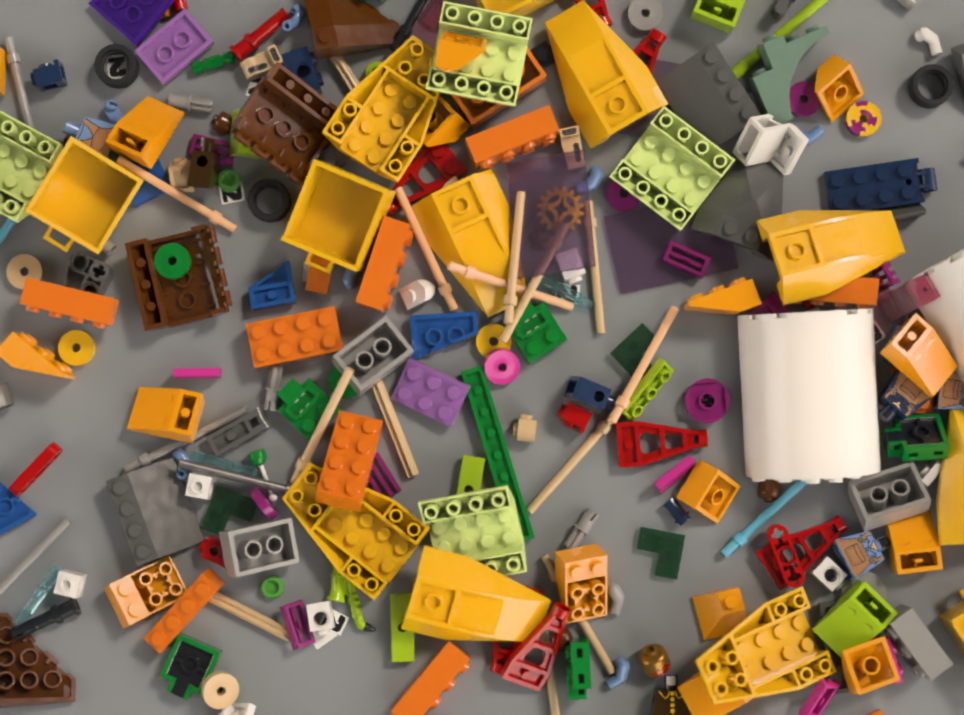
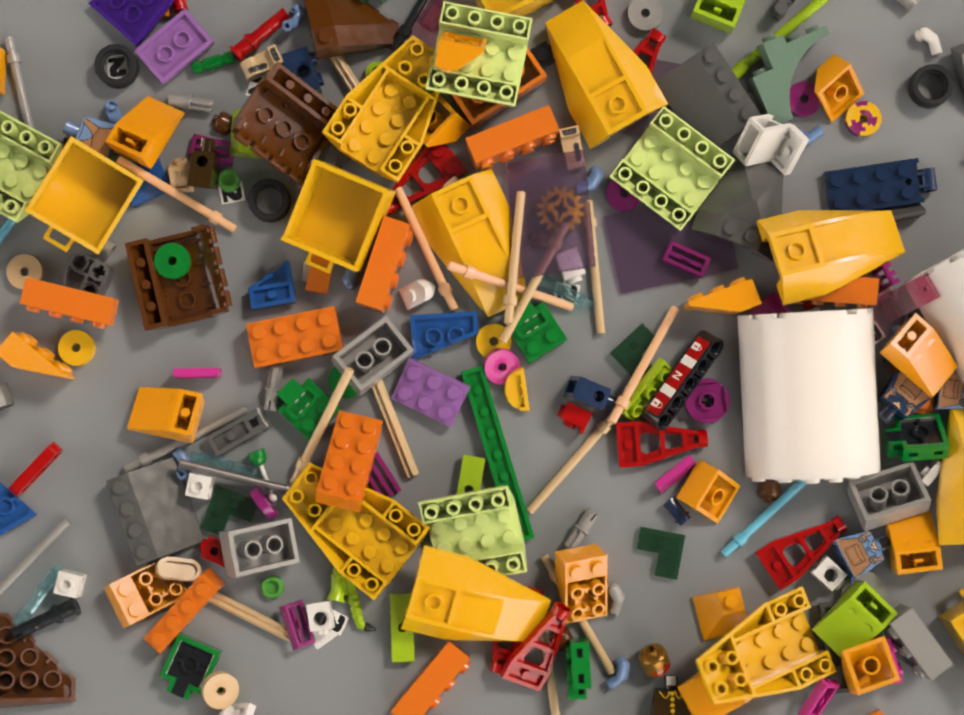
(49, 76): dark blue brick -> none
(178, 569): none -> tan tile
(516, 390): none -> yellow tile
(525, 429): tan plate -> none
(682, 380): none -> black beam
(796, 569): red beam -> none

